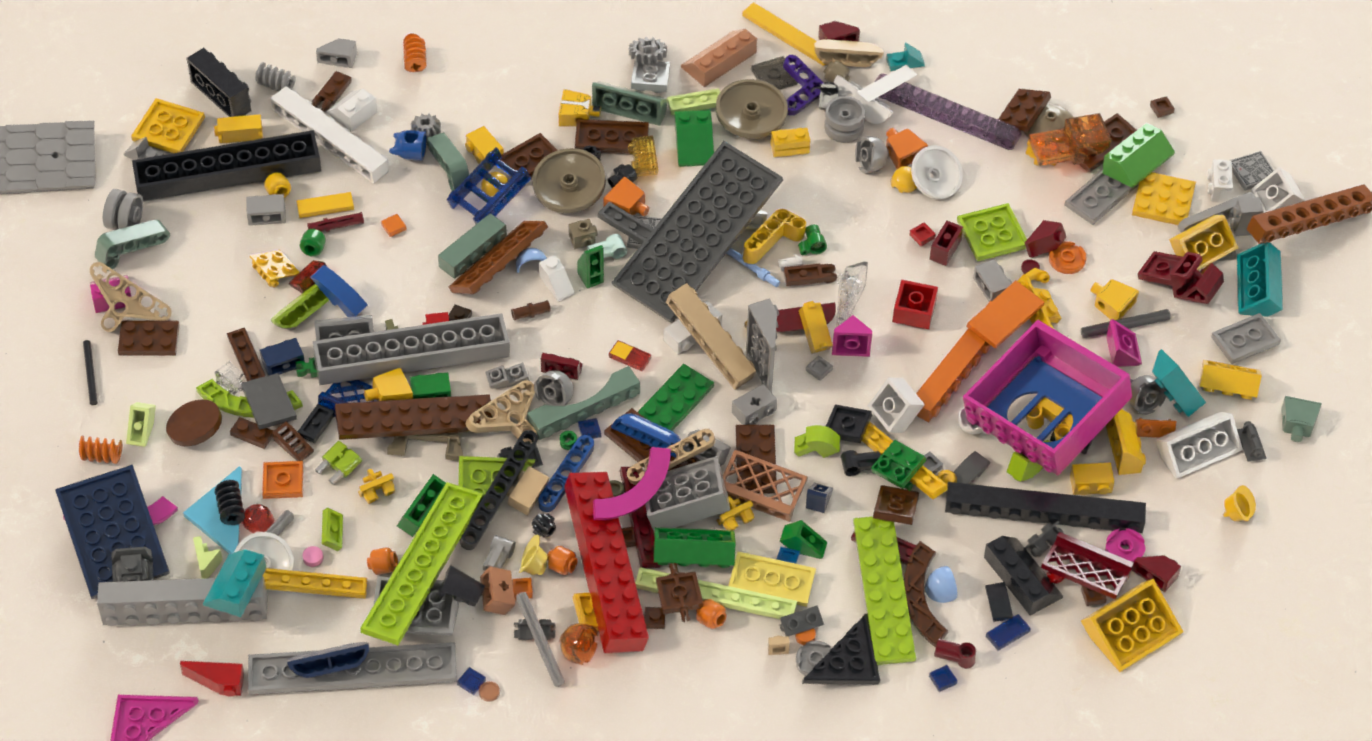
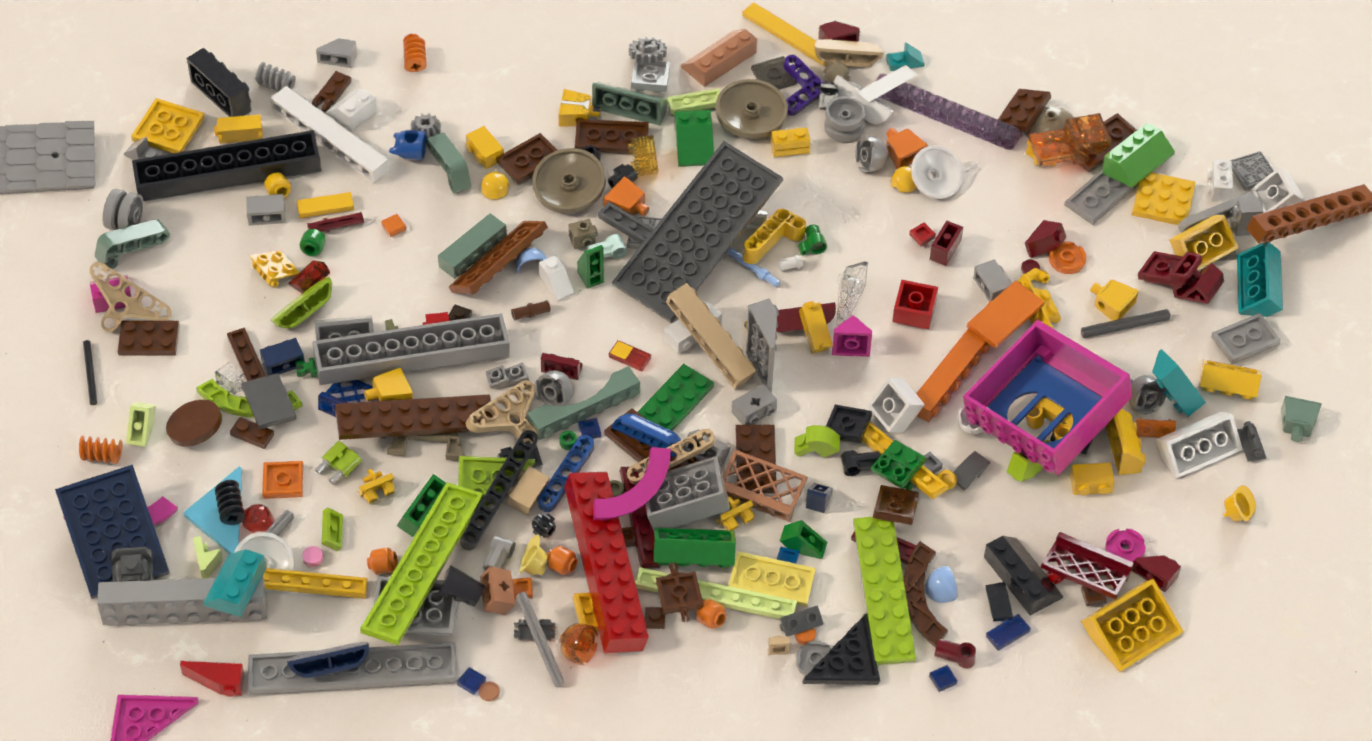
(284, 433): reddish brown slope -> none
(316, 423): black plate -> none
(338, 291): blue slope -> none
(430, 386): green brick -> none
(501, 198): clear blue fence -> none
(809, 274): reddish brown hinge -> none
(819, 368): light grey tile -> none
(992, 232): lime plate -> none
(1037, 543): dark grey hinge -> none
(1045, 507): black brick -> none
(1122, 345): dark pink slope -> none
(1162, 107): reddish brown plate -> none

